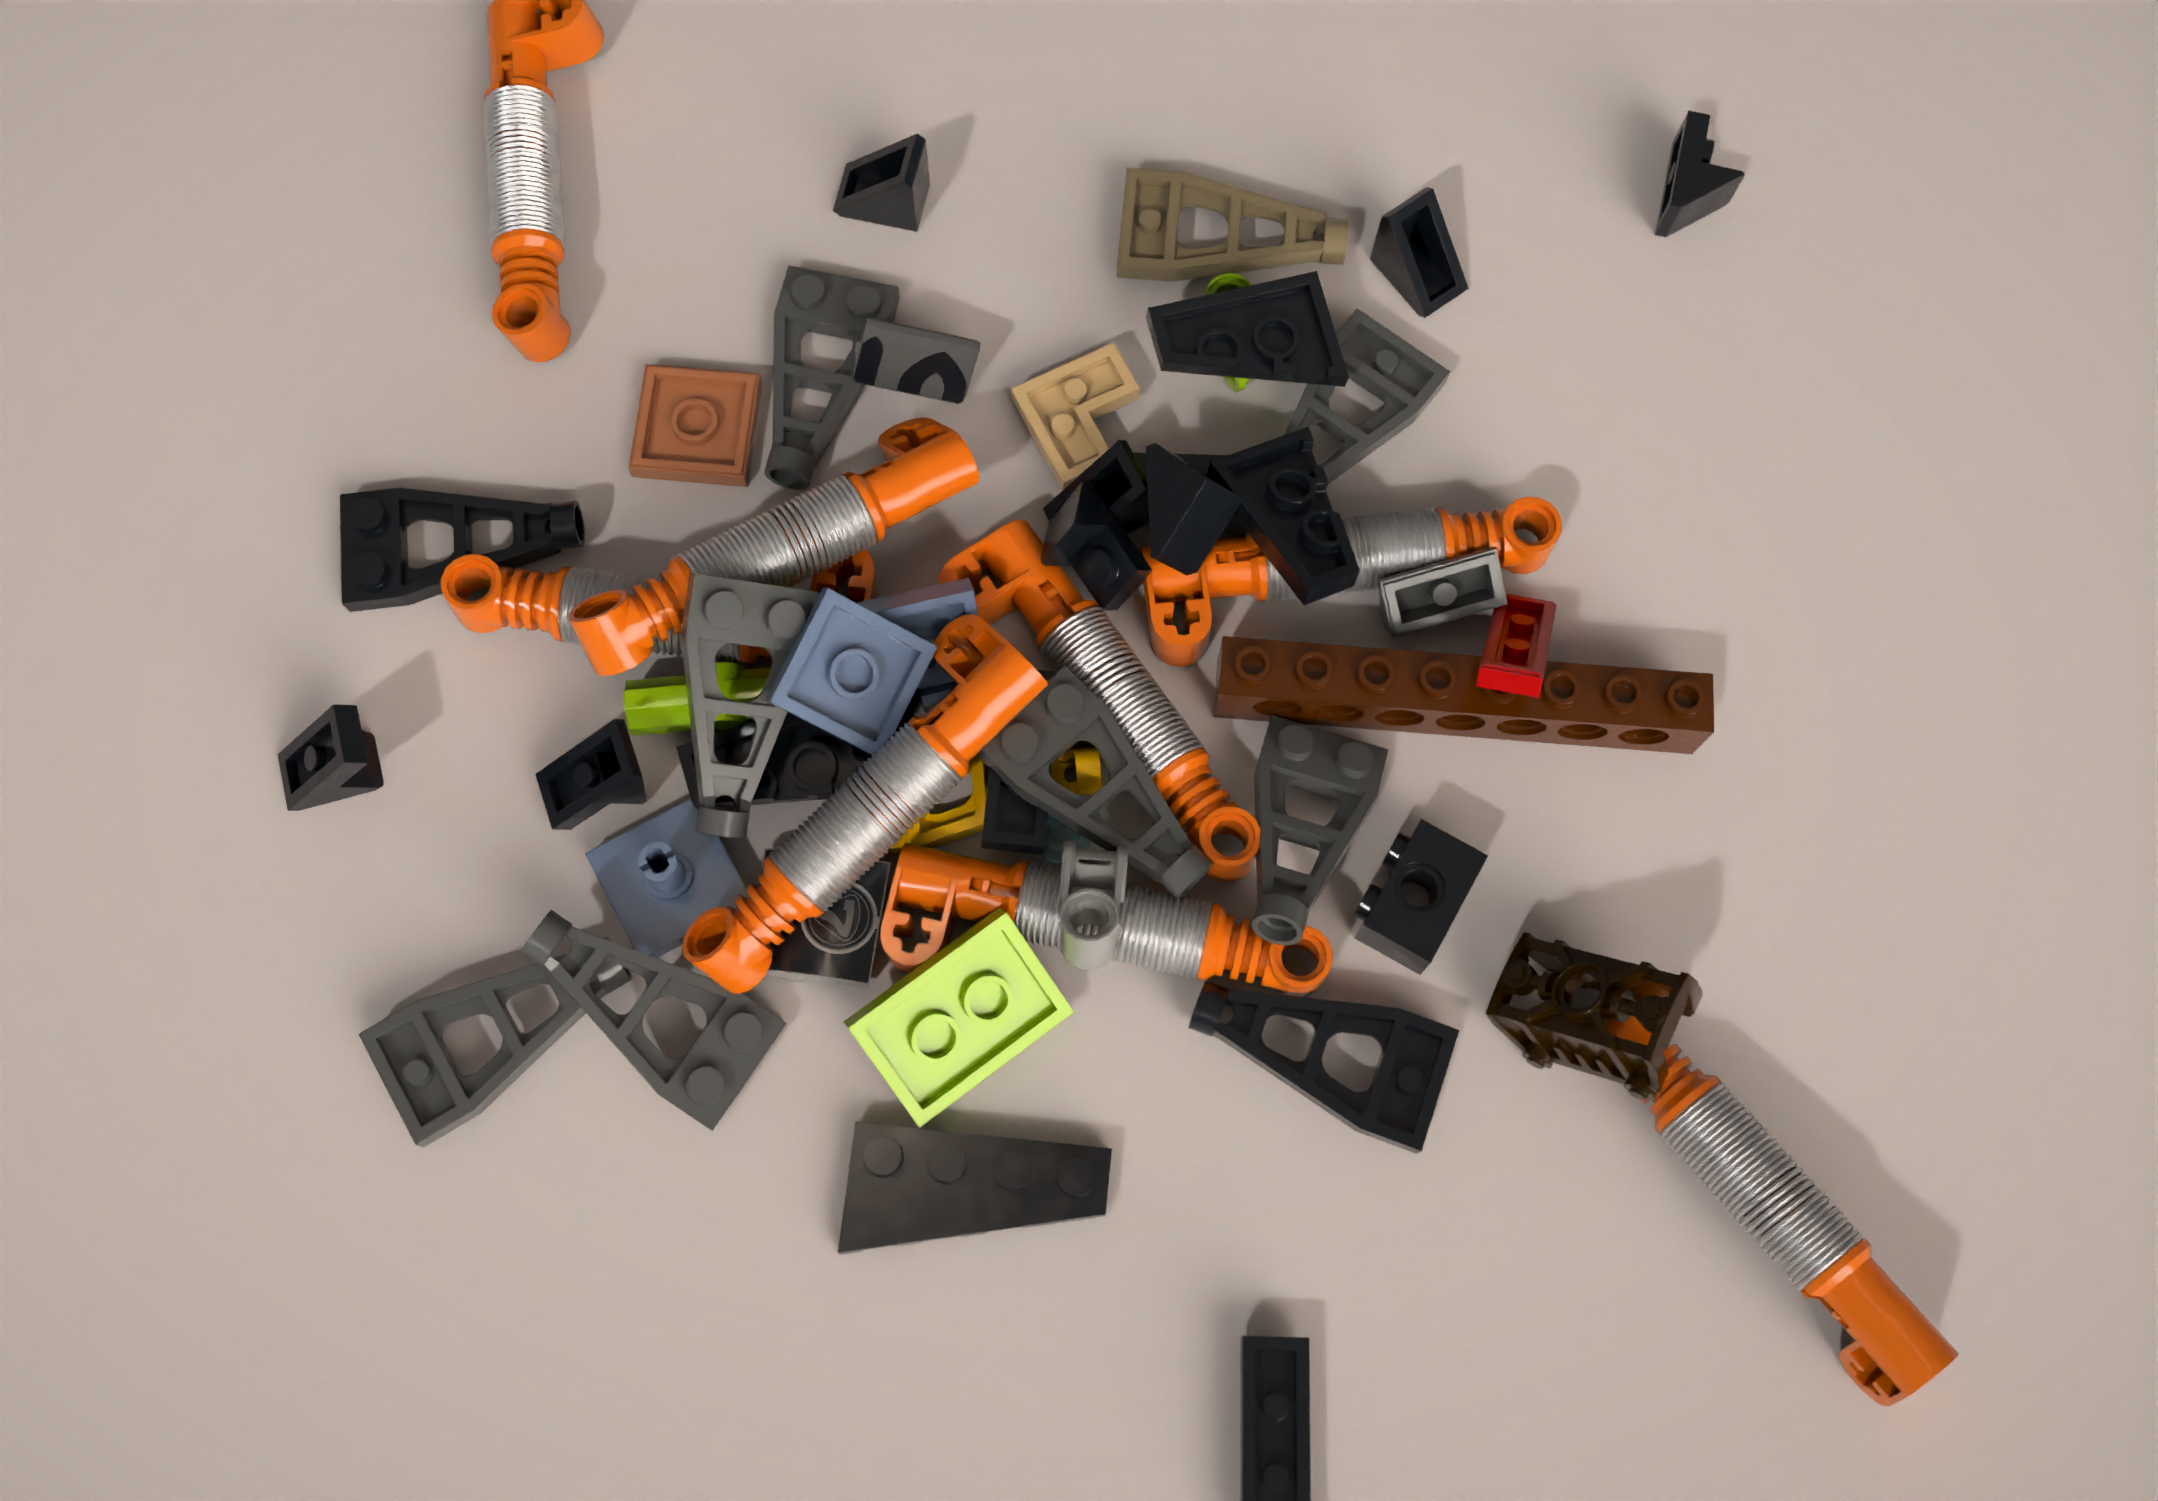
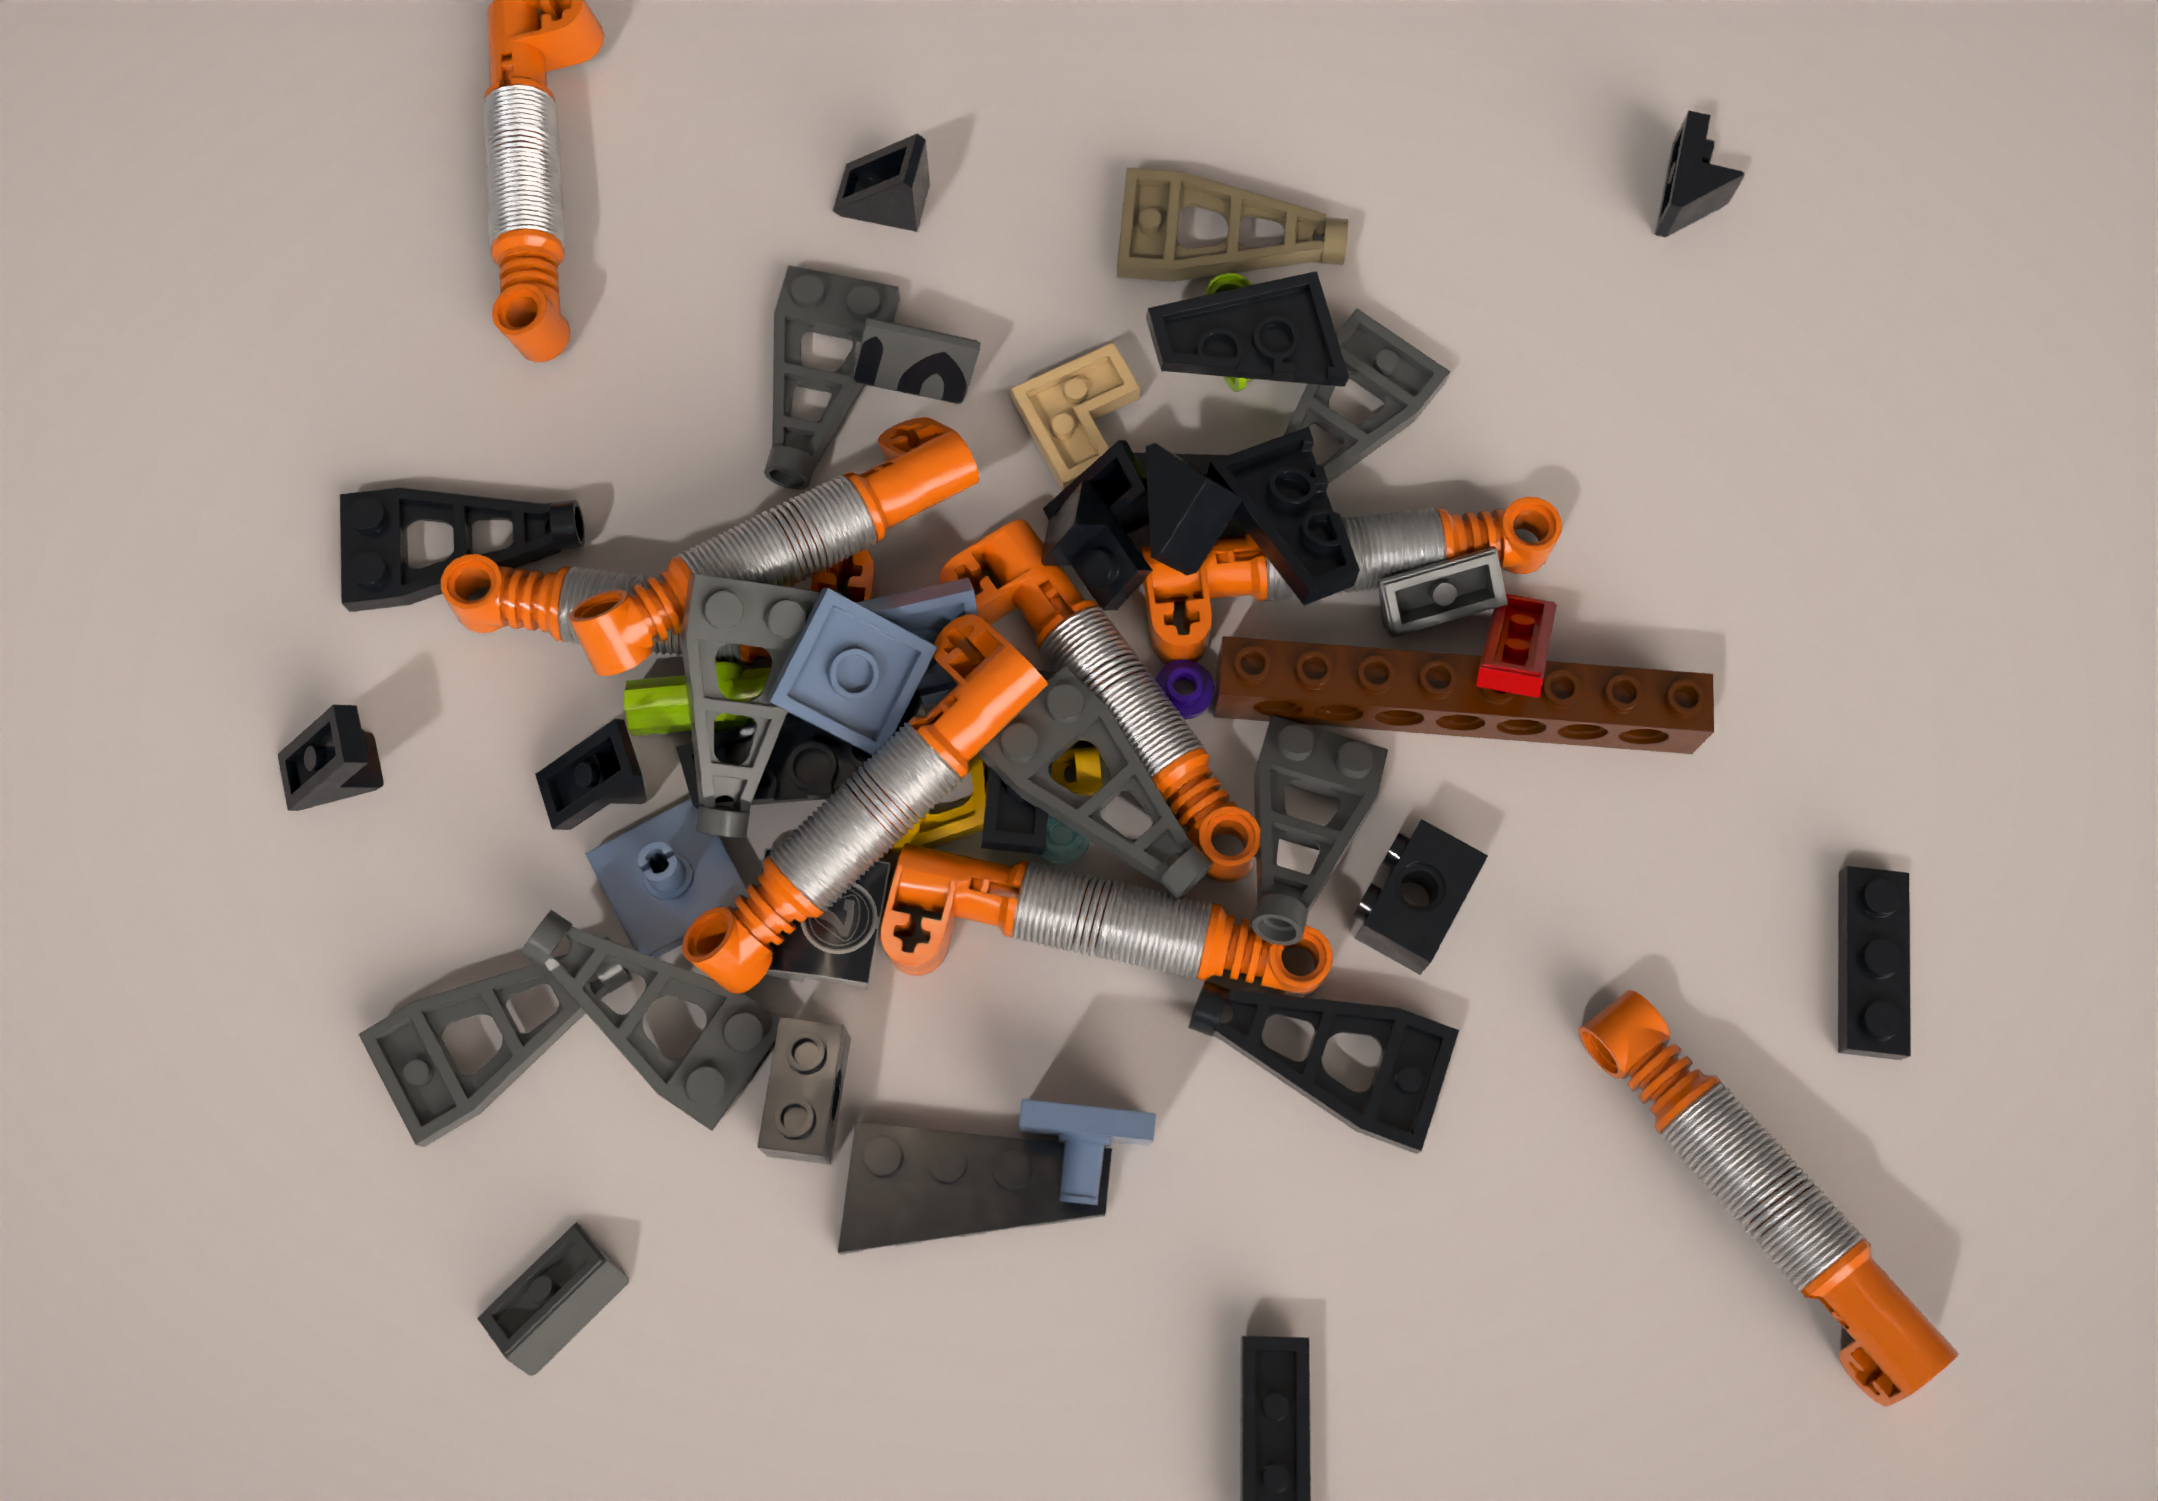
(553, 1300): none -> dark grey slope
(695, 425): nougat tile -> none
(804, 1091): none -> brick
(959, 1016): plate -> none
(1085, 1135): none -> sand blue tile
(1091, 894): light grey piece -> none
(1195, 703): none -> dark purple plate
(1419, 254): black slope -> none
(1583, 1036): dark brown piece -> none
(1874, 963): none -> black plate

